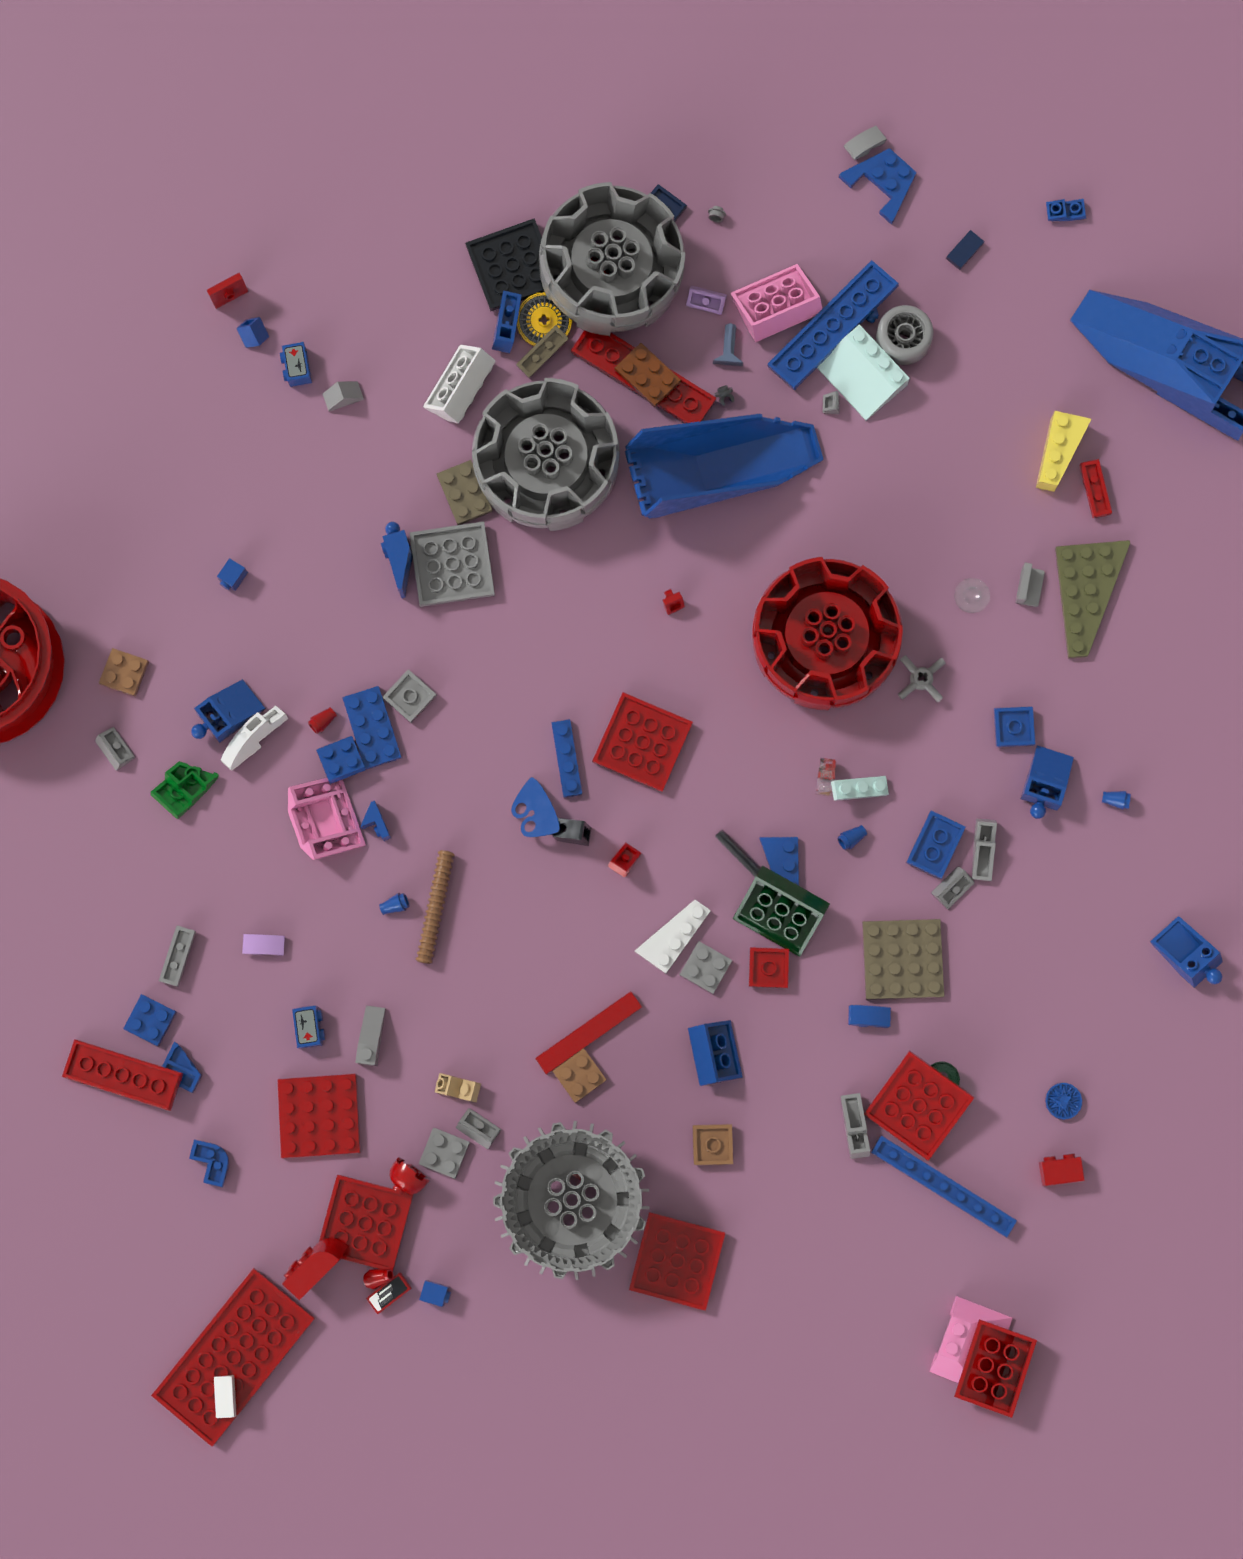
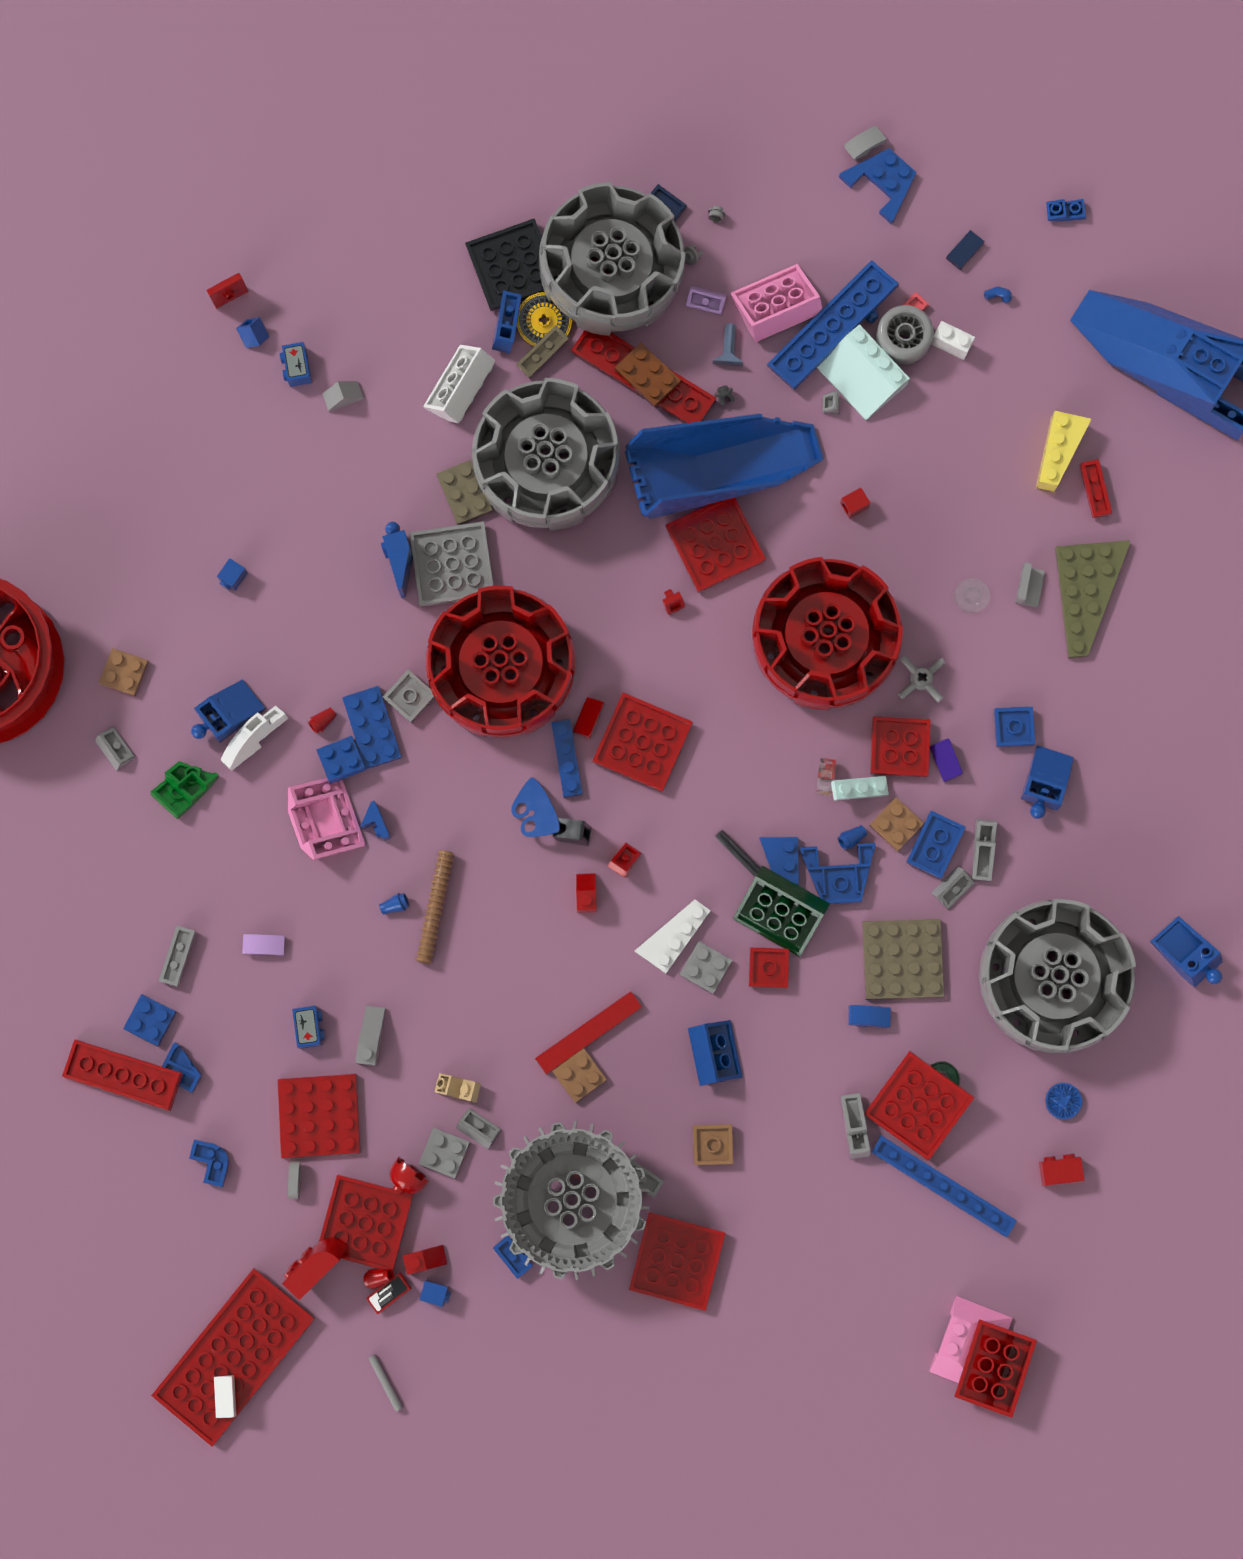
(294, 1180): none -> light grey beam
(385, 1383): none -> light grey bar
(425, 1259): none -> red slope
(502, 704): none -> red wheel
(513, 1262): none -> blue plate
(586, 893): none -> red slope
(588, 717): none -> red slope
(650, 1180): none -> light grey plate
(691, 254): none -> light grey plate
(715, 543): none -> red plate
(839, 882): none -> blue wing
(855, 503): none -> red panel
(896, 824): none -> medium nougat plate
(900, 746): none -> red plate
(917, 301): none -> coral tile
(946, 760): none -> dark purple slope
(952, 340): none -> white brick
(1000, 292): none -> blue arm
(1016, 991): none -> light grey wheel
(1117, 799): blue cone -> none

